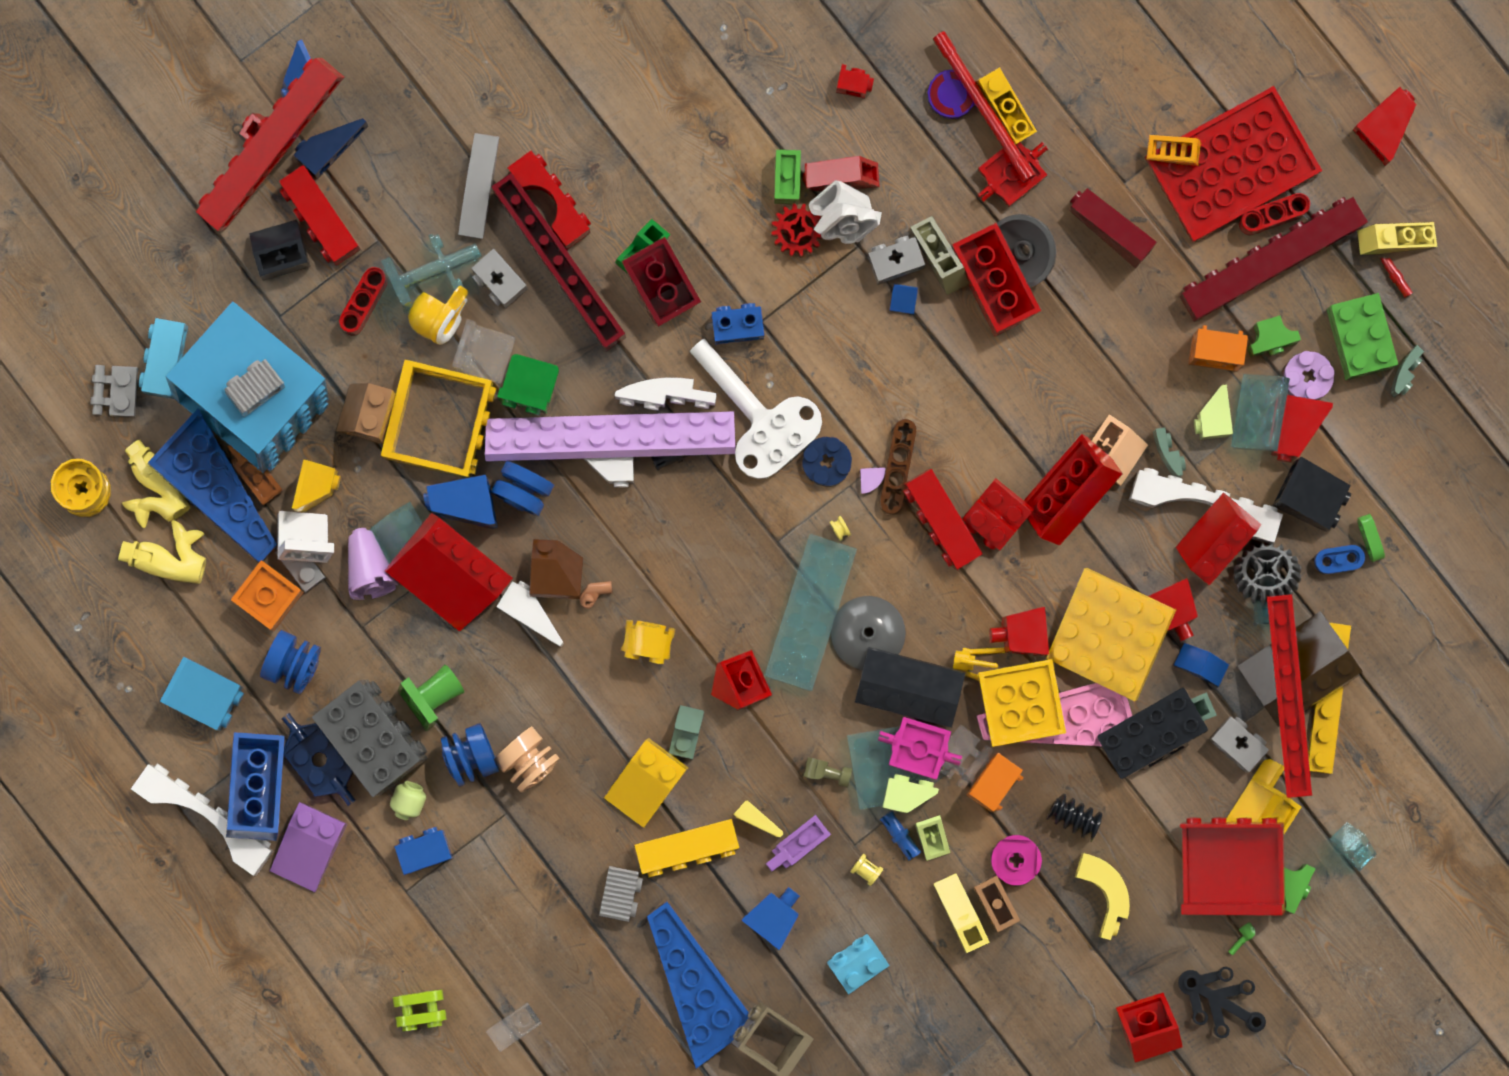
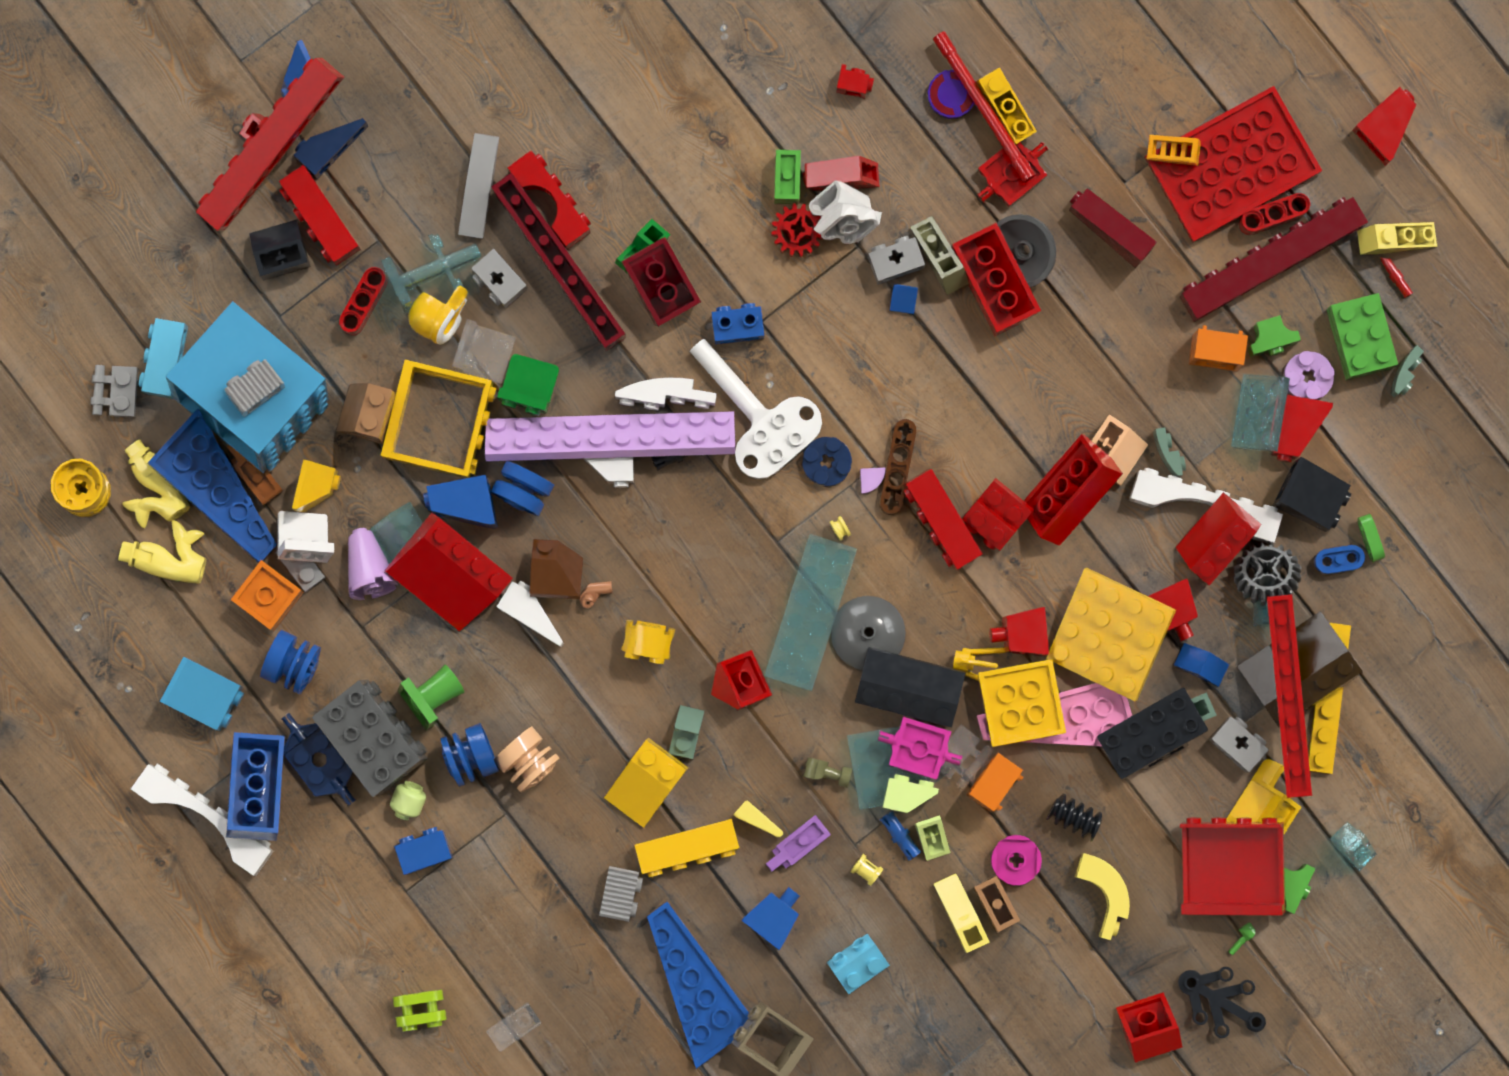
(308, 846): medium lavender slope -> none
(1215, 417): yellowish green slope -> none

